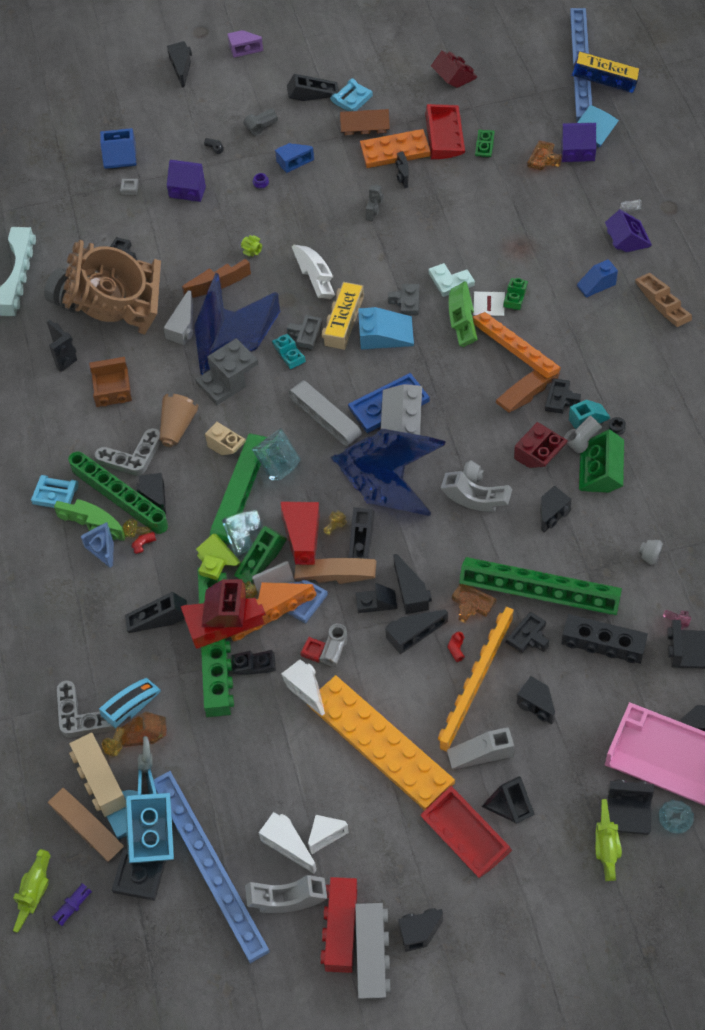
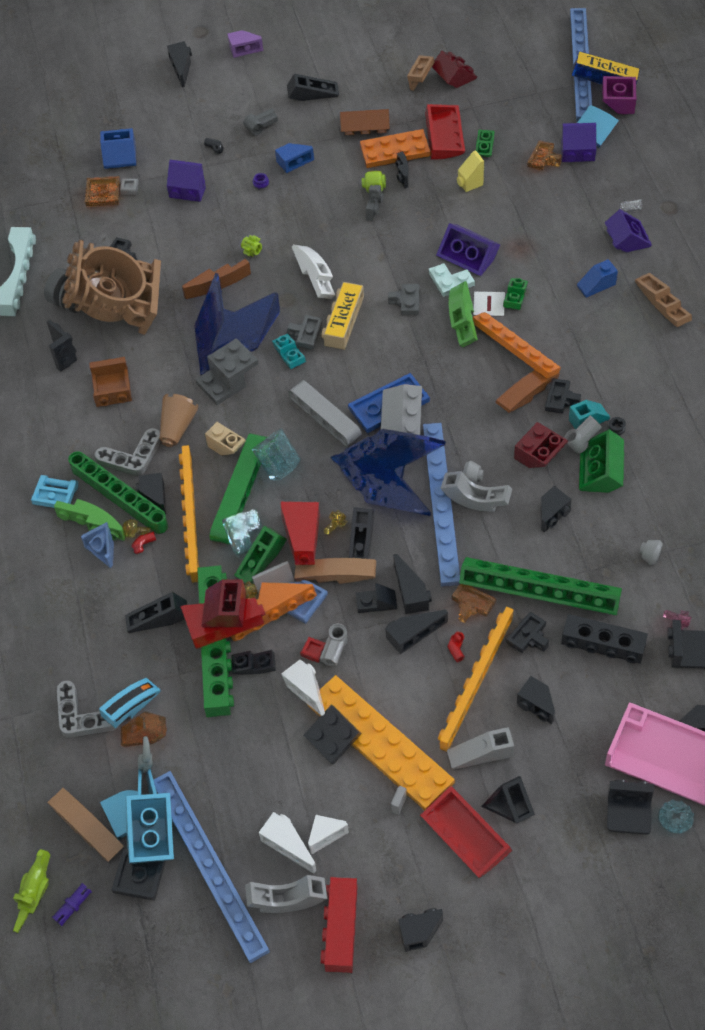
(98, 775): tan brick -> none
(102, 191): none -> clear orange plate
(113, 746): clear yellow plate -> none
(180, 325): light grey slope -> none
(189, 519): none -> light orange plate
(211, 567): lime plate -> none
(217, 548): lime slope -> none
(332, 734): none -> black plate
(354, 99): medium azure plate -> none
(371, 951): light grey wedge -> none
(373, 178): none -> lime head
(384, 329): dark azure slope -> none
(398, 800): none -> light grey tile
(419, 70): none -> medium nougat panel
(442, 511): none -> medium blue plate
(467, 249): none -> dark purple slope
(471, 172): none -> light yellow slope
(607, 843): lime animal -> none
(620, 93): none -> magenta slope

